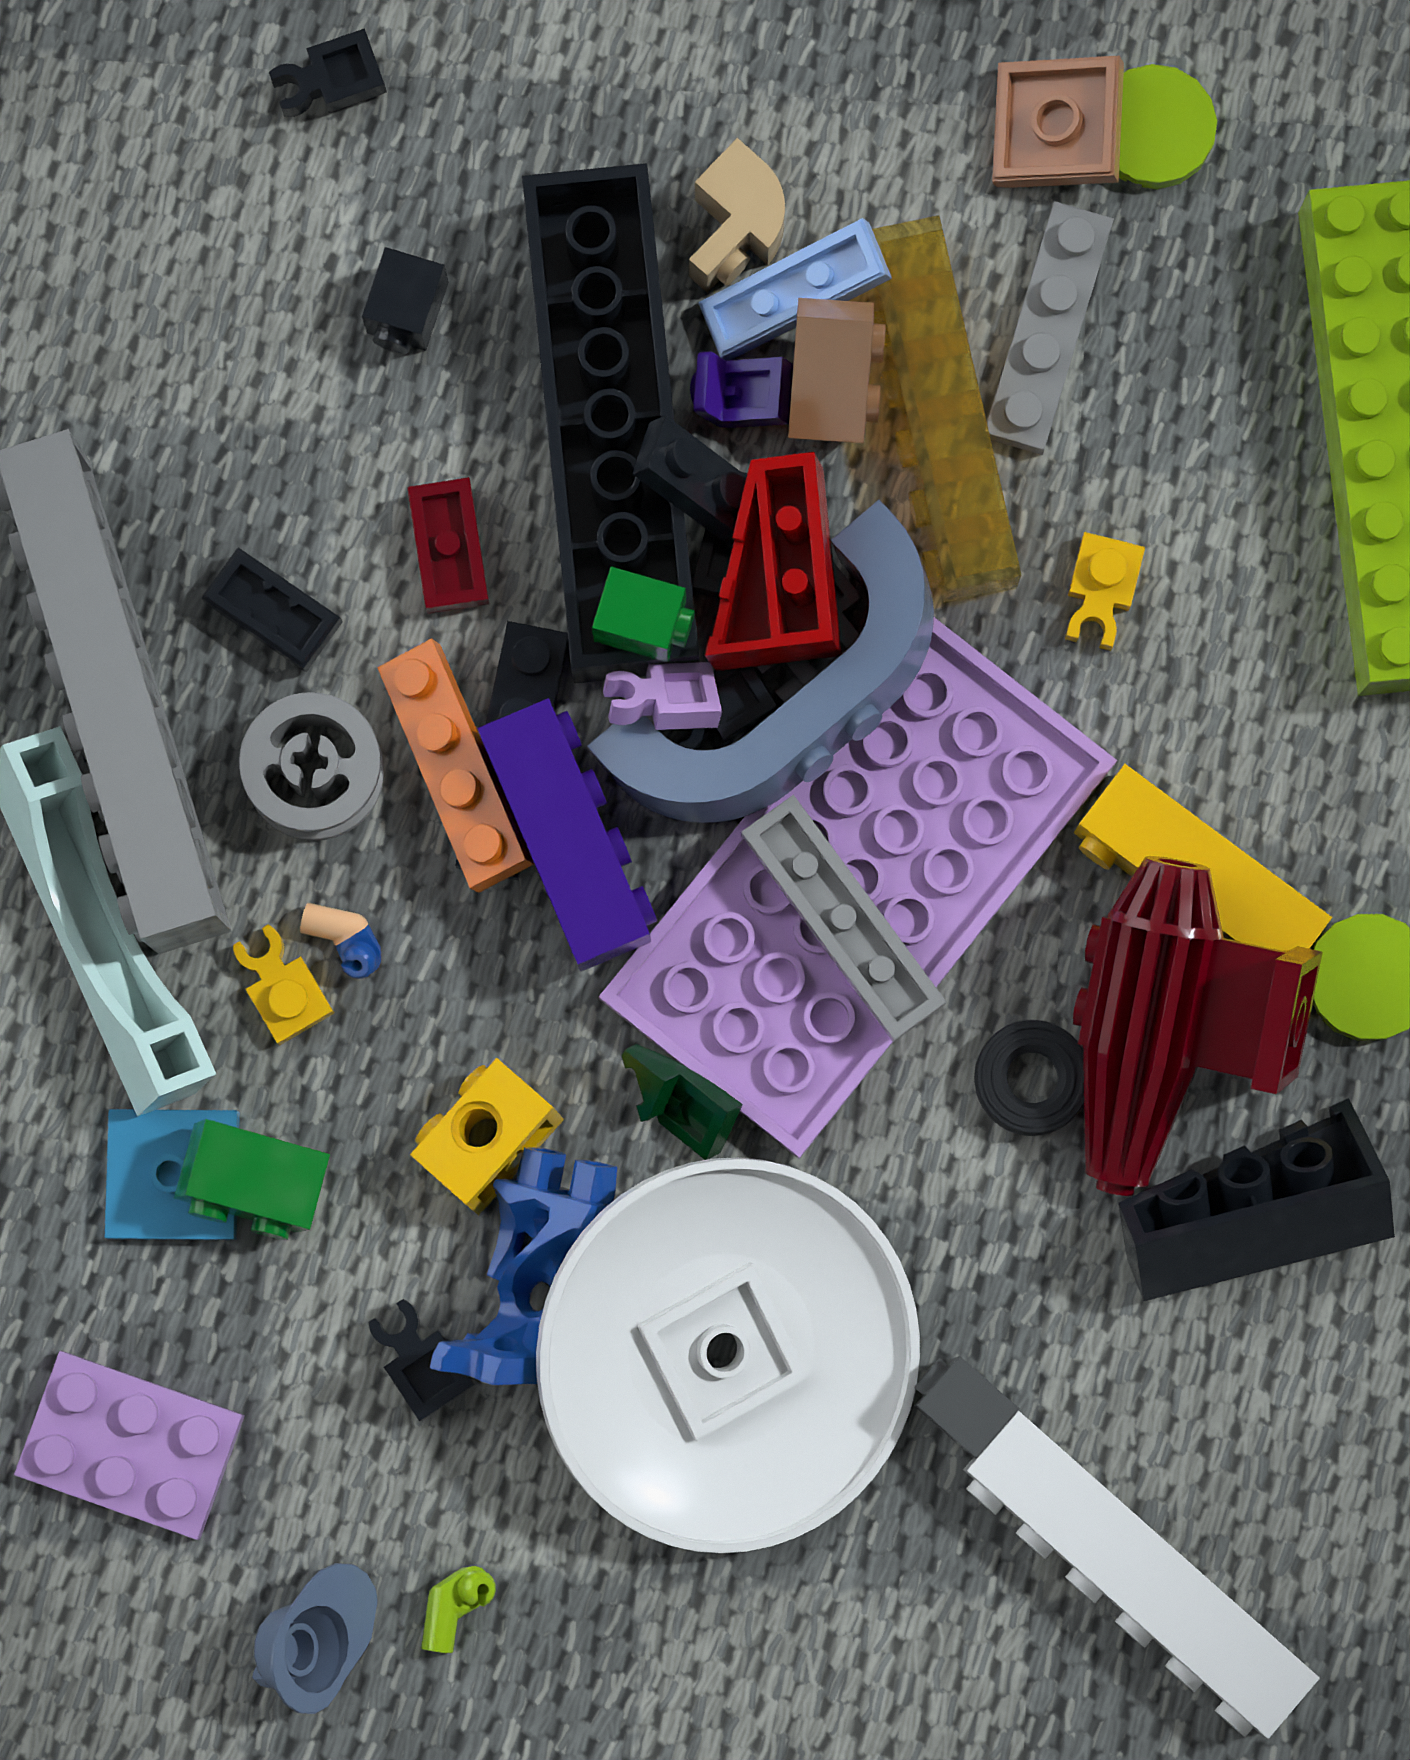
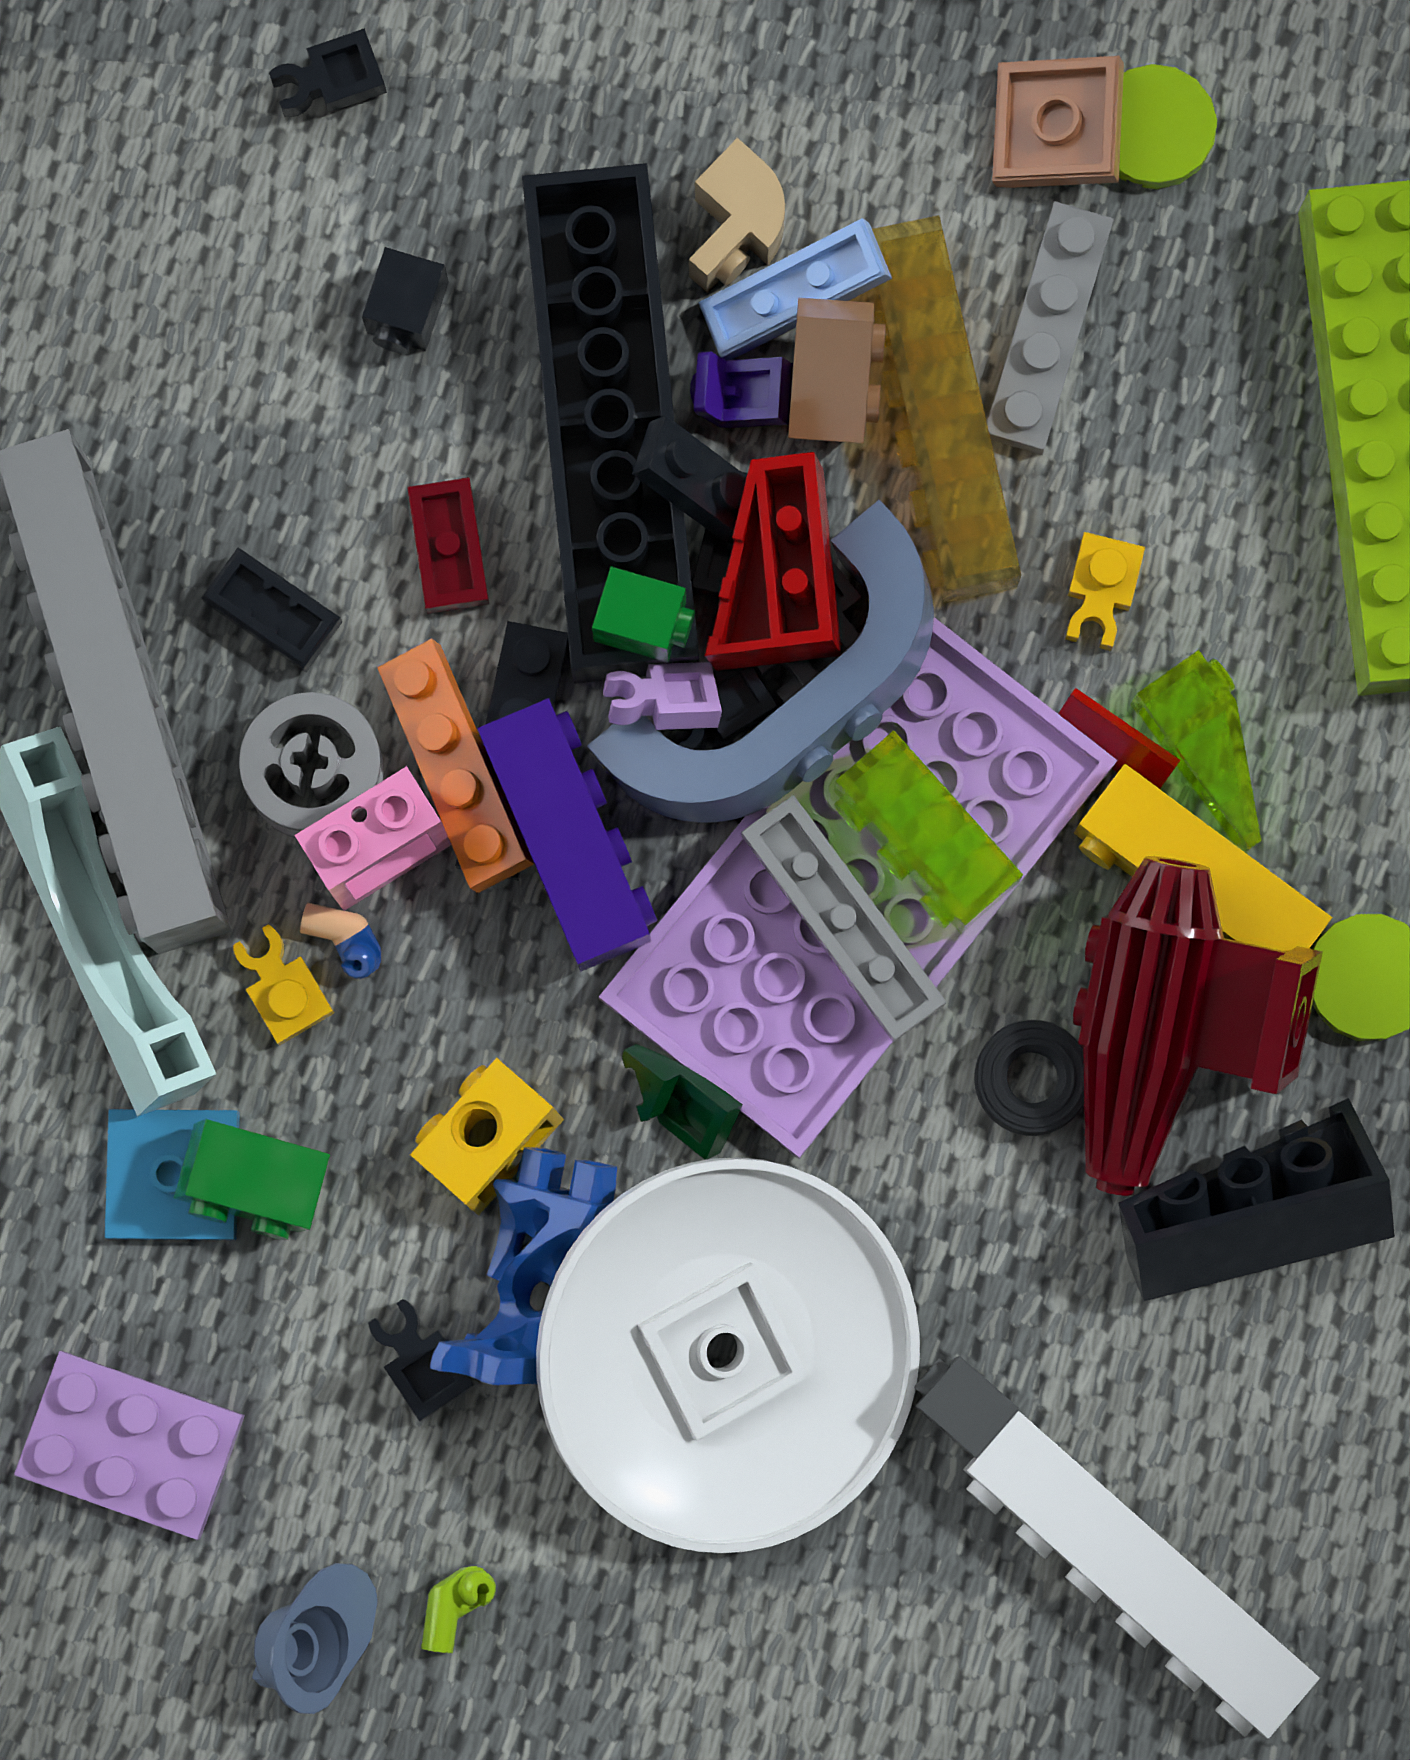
(369, 854): none -> bright pink window
(925, 834): none -> clear neon green brick
(1119, 739): none -> red piece
(1200, 724): none -> clear neon green slope

